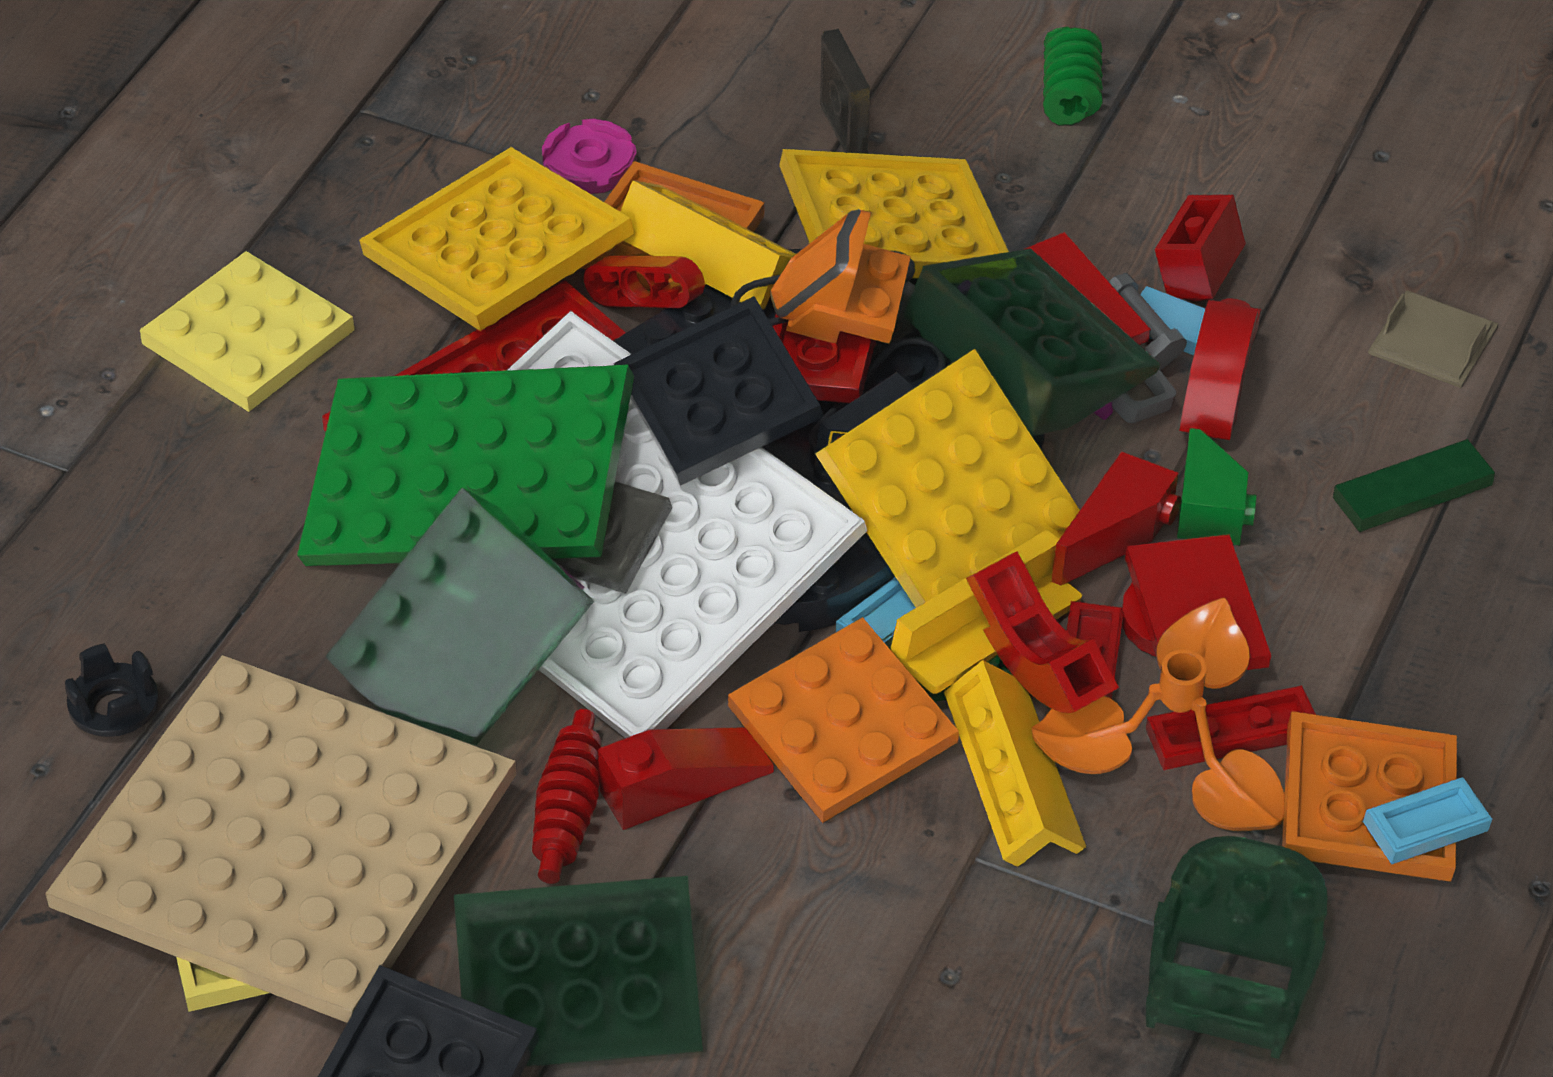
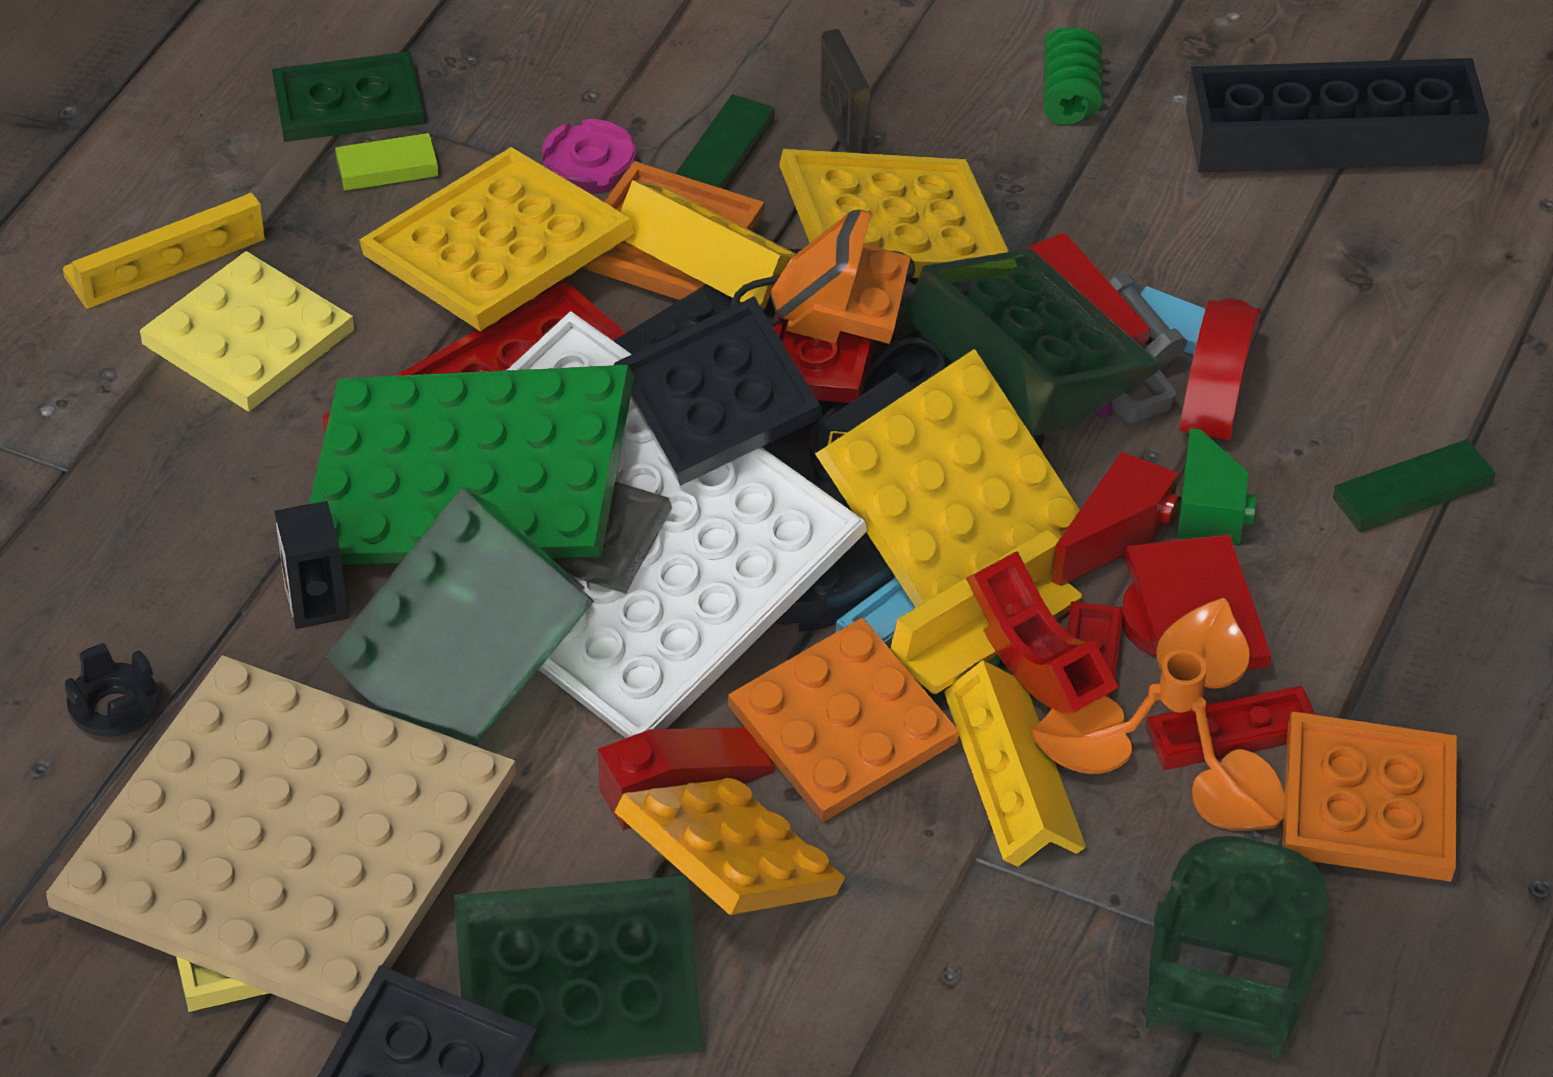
(166, 251): none -> yellow panel
(311, 564): none -> black brick
(347, 96): none -> dark green tile
(386, 162): none -> lime tile
(566, 796): red piece -> none
(686, 285): red beam -> none
(727, 142): none -> dark green tile
(730, 845): none -> light orange plate
(1200, 246): red brick -> none
(1336, 115): none -> black brick
(1427, 820): medium azure tile -> none
(1433, 338): dark tan piece -> none

